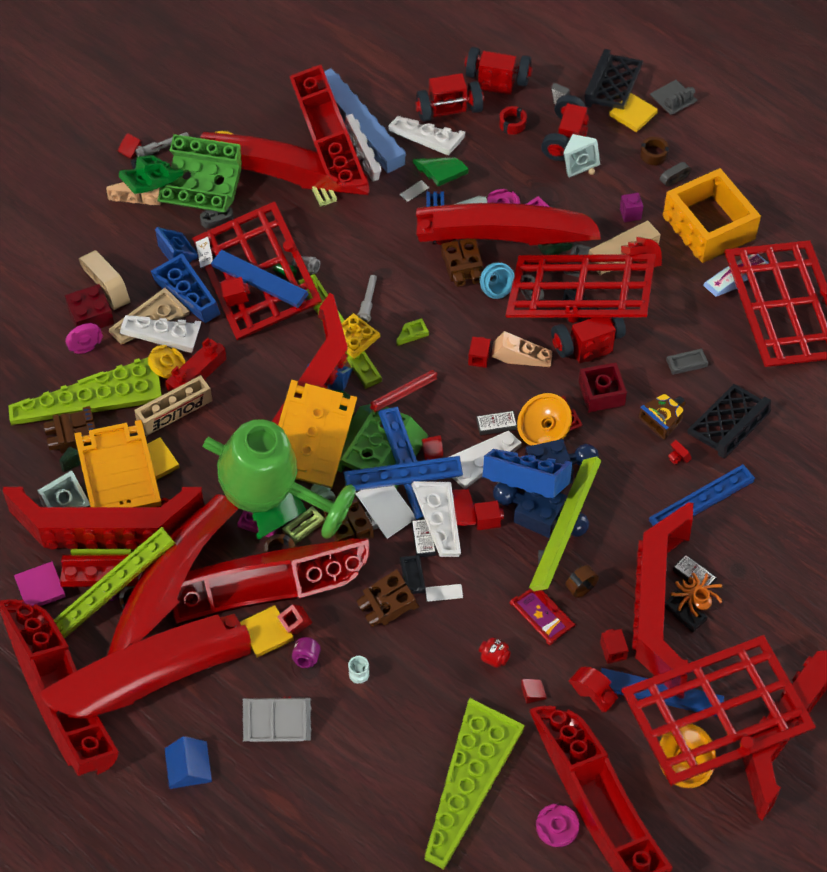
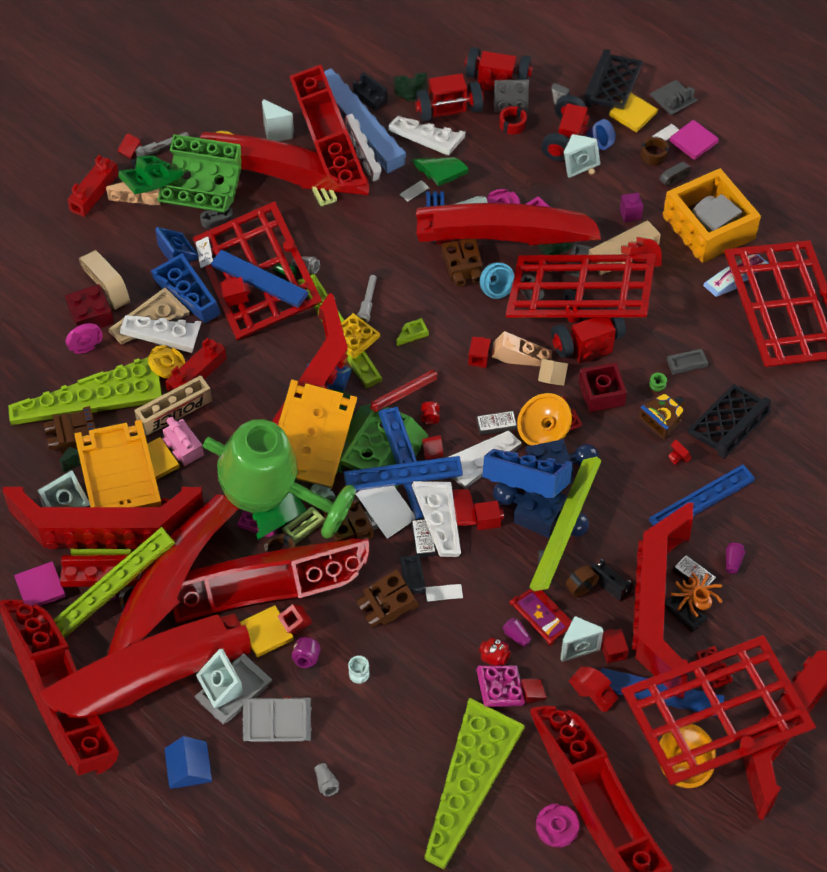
(92, 186): none -> red brick
(182, 442): none -> bright pink brick
(220, 680): none -> light aqua slope
(253, 683): none -> light grey piece
(277, 122): none -> light aqua slope
(326, 780): none -> light grey cone
(370, 92): none -> black hinge
(408, 87): none -> clear green cylinder
(430, 413): none -> red wheel
(500, 686): none -> dark pink tile
(511, 93): none -> dark grey hinge
(516, 631): none -> magenta cone
(552, 372): none -> tan panel
(581, 639): none -> light aqua slope
(603, 133): none -> blue piece
(612, 581): none -> black hinge
(658, 387): none -> bright green bush
(667, 132): none -> white sticker
(694, 139): none -> dark pink tile
(714, 667): none -> red slope
(716, 212): none -> light grey piece
(734, 557): none -> magenta cone

